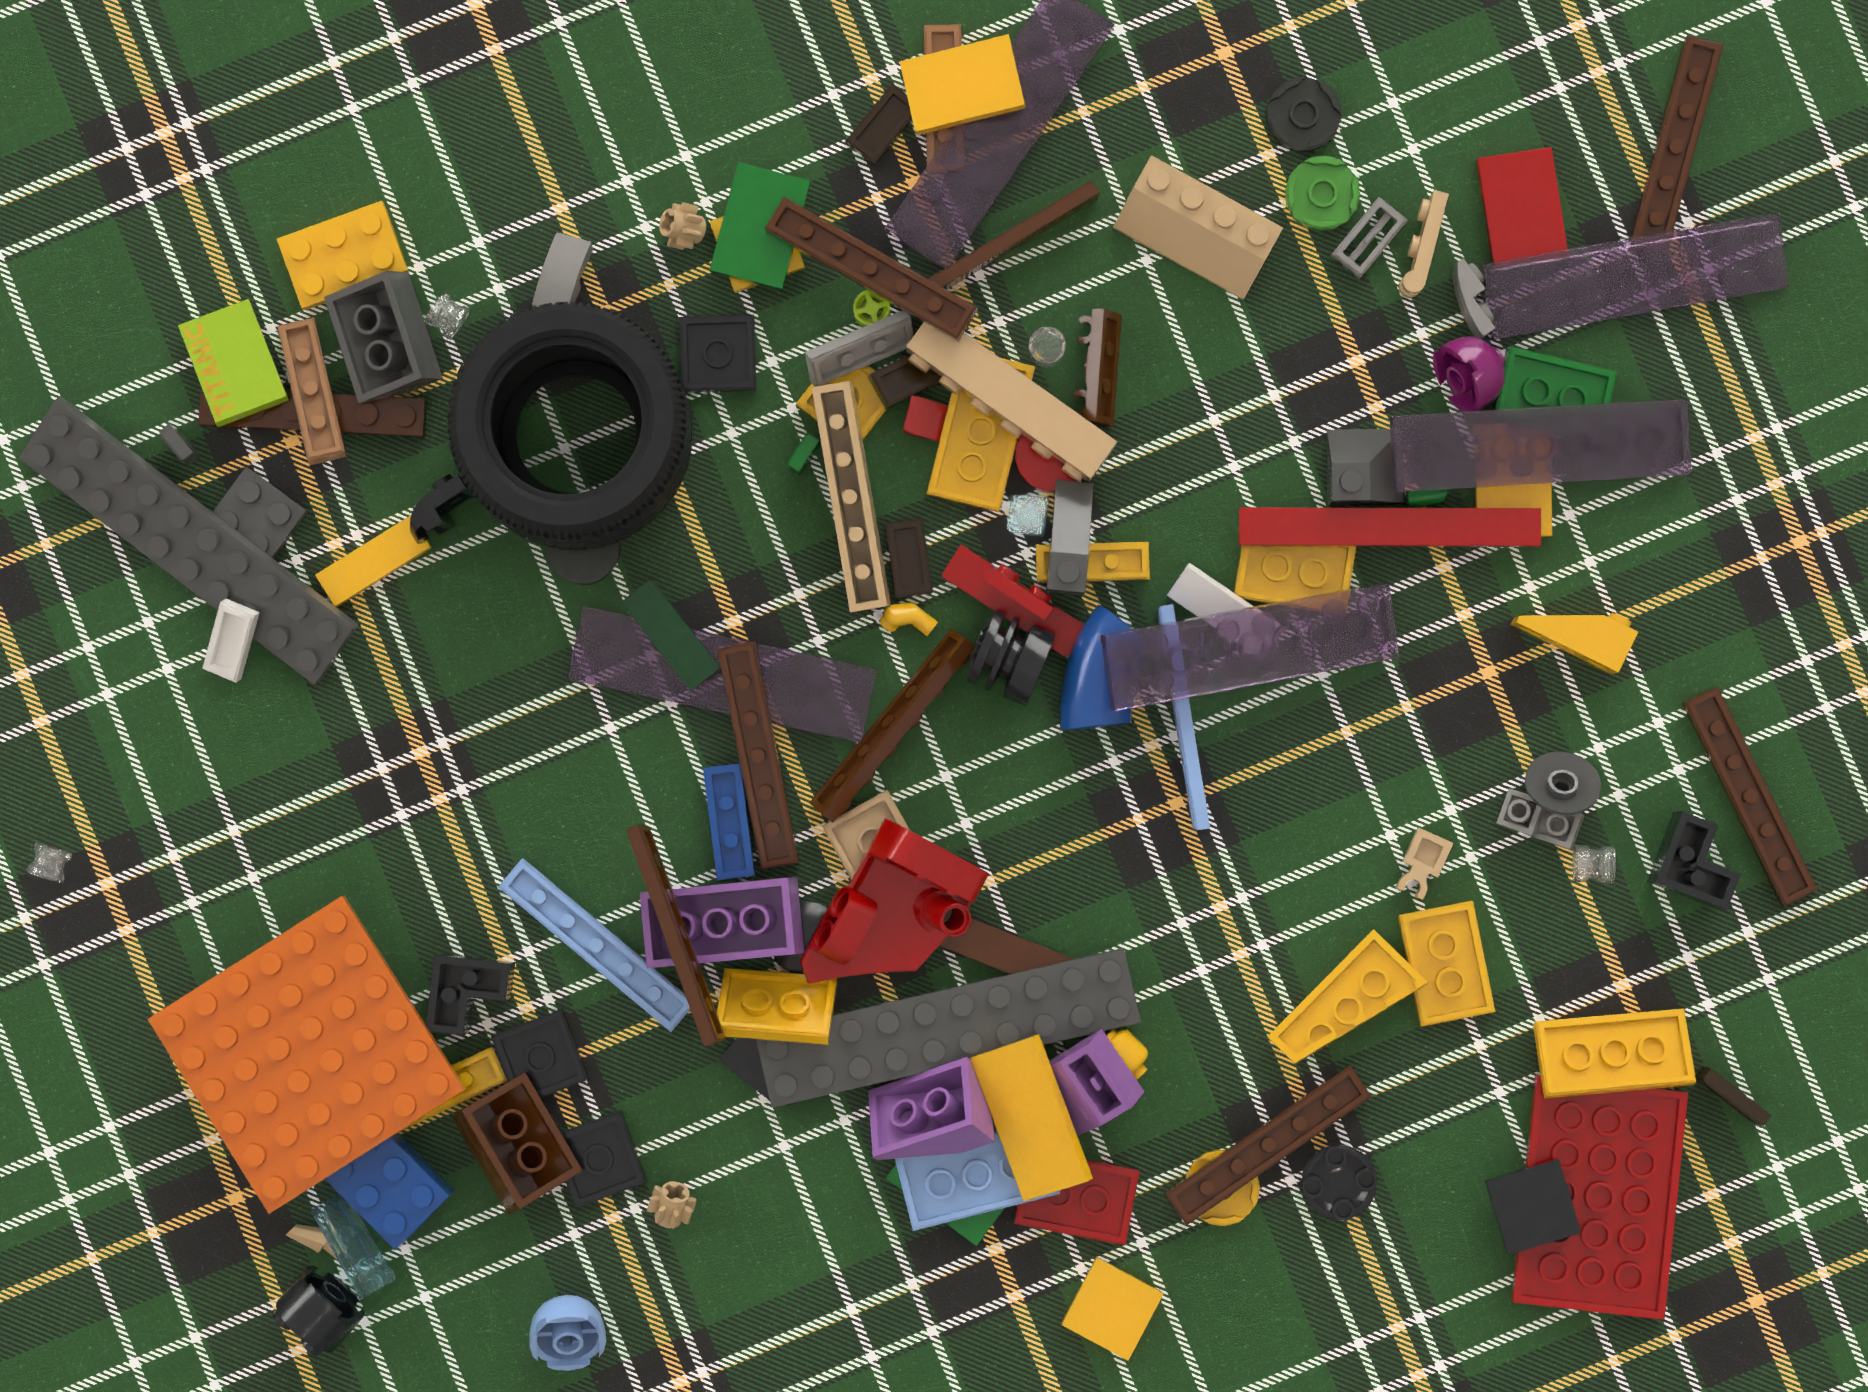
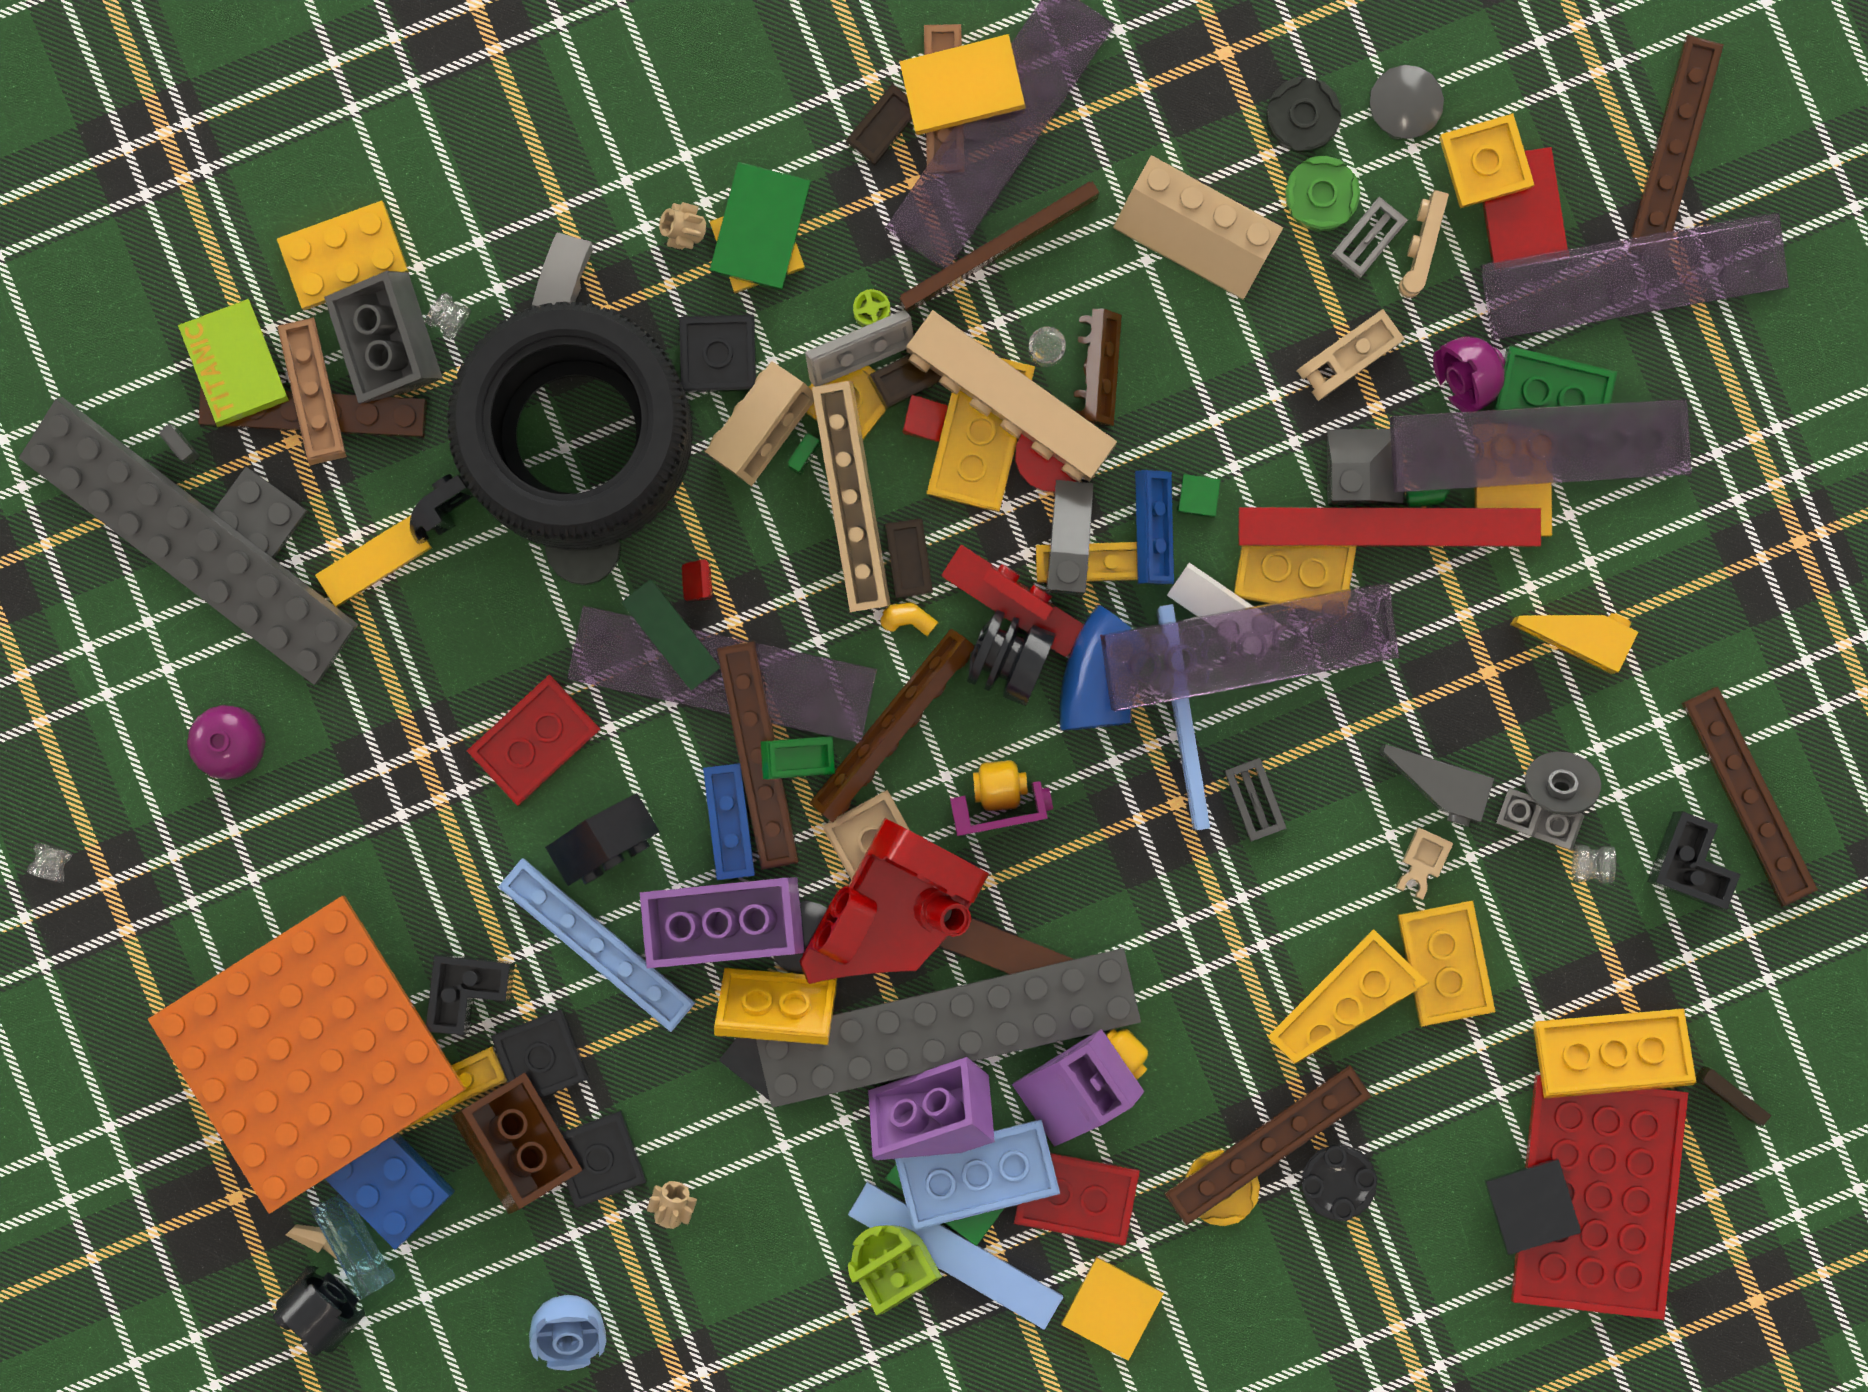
(226, 742): none -> magenta cylinder
(230, 640): white tile -> none
(533, 740): none -> red tile
(603, 841): none -> black brick
(676, 935): reddish brown tile -> none
(697, 580): none -> red slope
(761, 423): none -> tan brick
(797, 757): none -> green tile
(871, 269): reddish brown tile -> none
(891, 1265): none -> lime slope
(962, 821): none -> magenta panel
(963, 1259): none -> light blue tile
(999, 785): none -> yellow head
(1027, 515): clear light blue slope -> none
(1031, 1118): yellow tile -> none
(1154, 527): none -> blue tile
(1199, 495): none -> green tile
(1265, 829): none -> dark grey tile
(1352, 353): none -> tan plate
(1406, 102): none -> dark grey dish
(1447, 787): none -> dark grey slope
(1467, 286): light grey slope -> none
(1486, 160): none -> yellow plate

